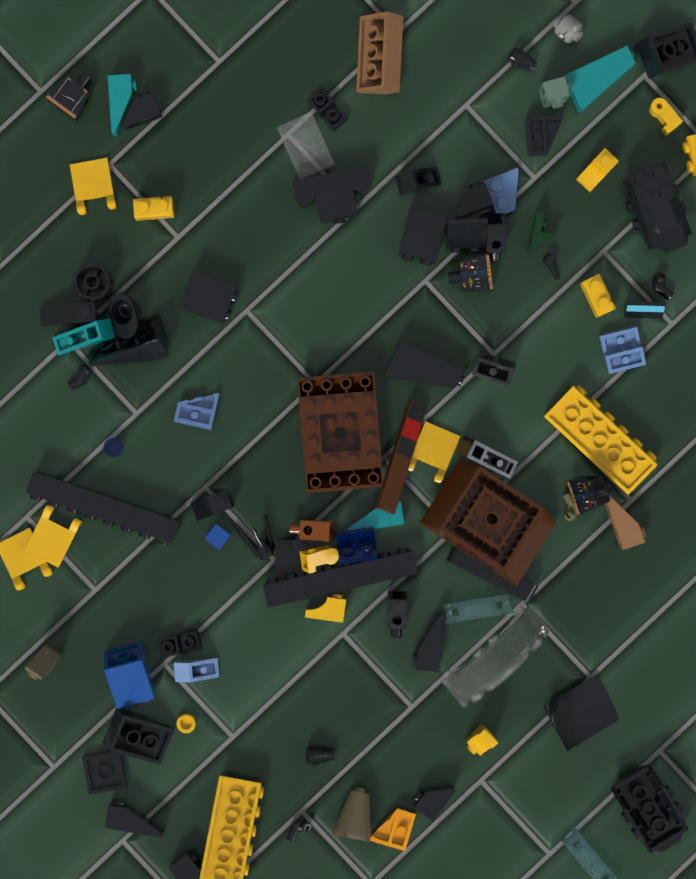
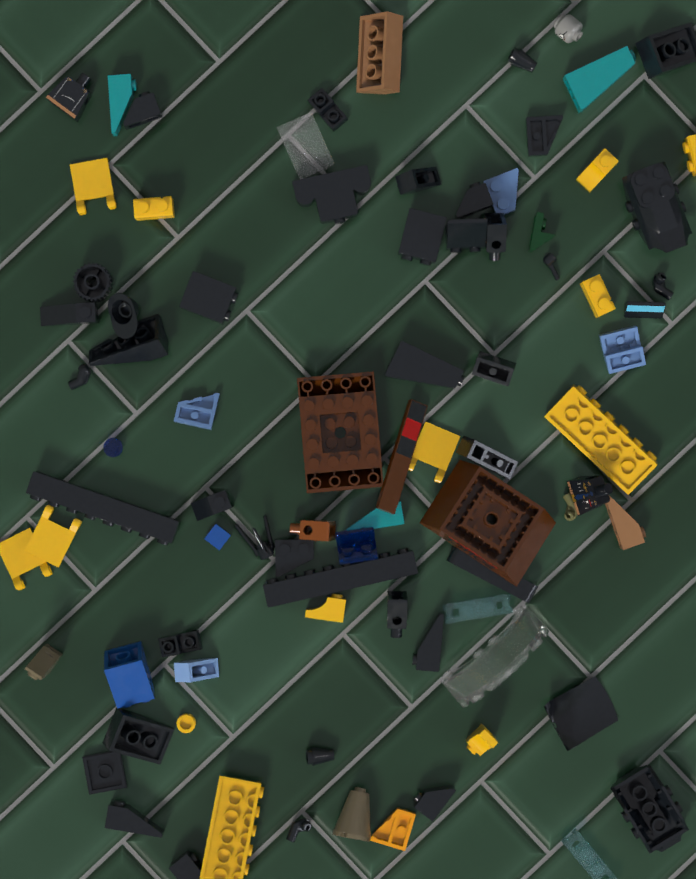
(84, 336): teal slope -> none
(318, 556): yellow leg -> none
(473, 274): torso -> none
(555, 92): sand green brick -> none
(665, 114): yellow leg -> none

